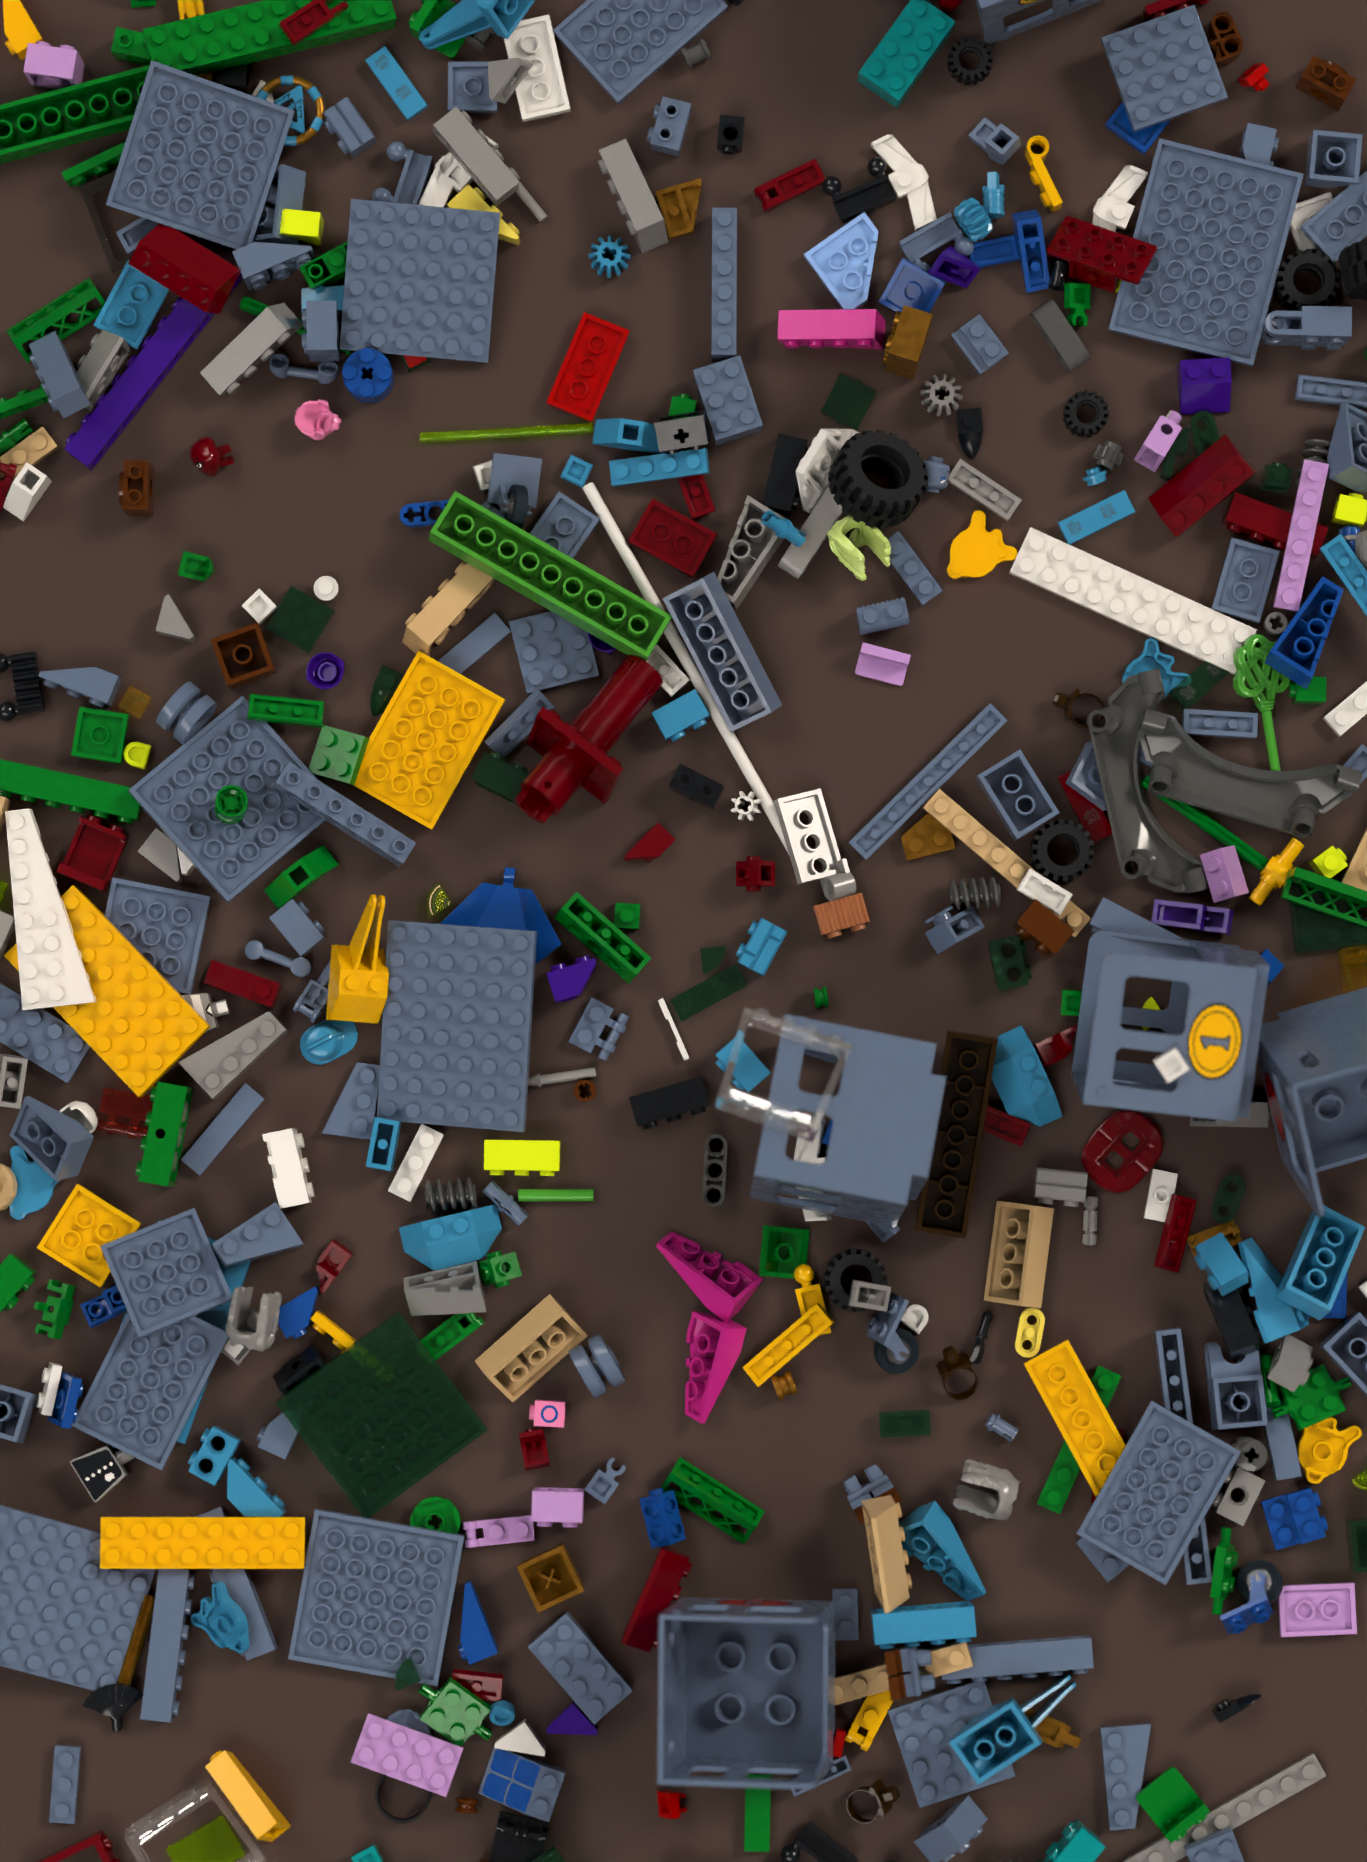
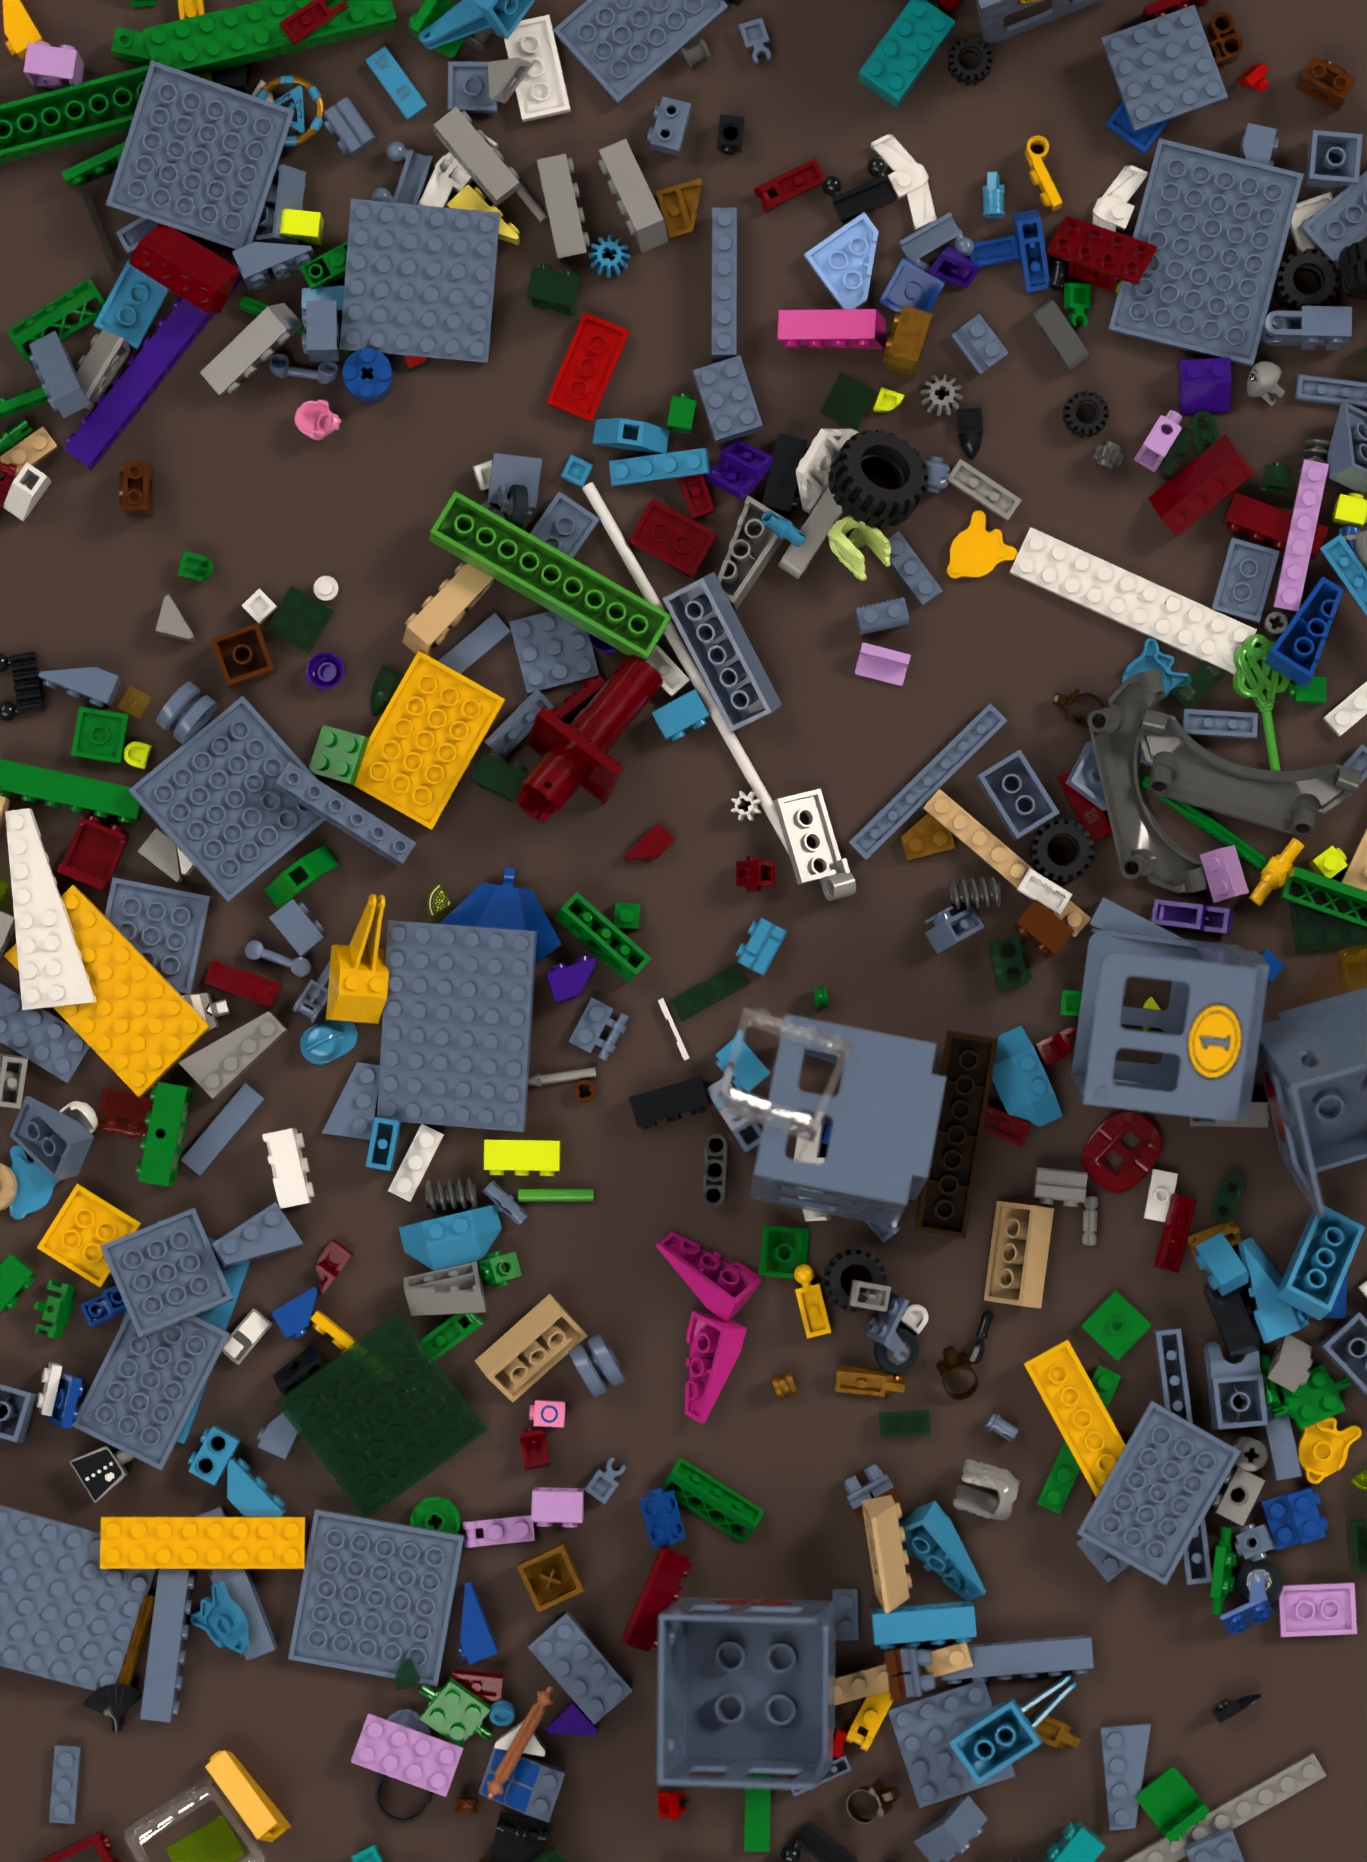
(209, 457): dark red piece -> none
(231, 804): green wheel -> none
(267, 1323): light grey piece -> none
(285, 710): green tile -> none
(416, 509): blue beam -> none
(506, 432): clear neon green piece -> none
(520, 1742): none -> nougat wheel
(554, 290): none -> clear green brick
(562, 205): none -> light grey wedge
(576, 702): none -> dark red plate
(692, 422): brick -> none
(696, 787): black brick -> none
(711, 958): clear green tile -> none
(739, 469): none -> dark purple slope
(745, 1131): none -> sand blue slope
(755, 37): none -> sand blue plate
(788, 1344): yellow plate -> none
(841, 915): nougat brick -> none
(868, 1381): none -> pearl gold hinge
(887, 401): none -> neon yellow tile
(973, 219): dark azure gear -> none
(996, 141): sand blue brick -> none
(1029, 1332): light yellow plate -> none
(1095, 476): dark azure plate -> none
(1096, 517): dark azure tile -> none
(1116, 1325): none -> green plate
(1171, 1064): white tile -> none
(1263, 381): none -> light grey piece
(1263, 1545): none -> sand blue brick

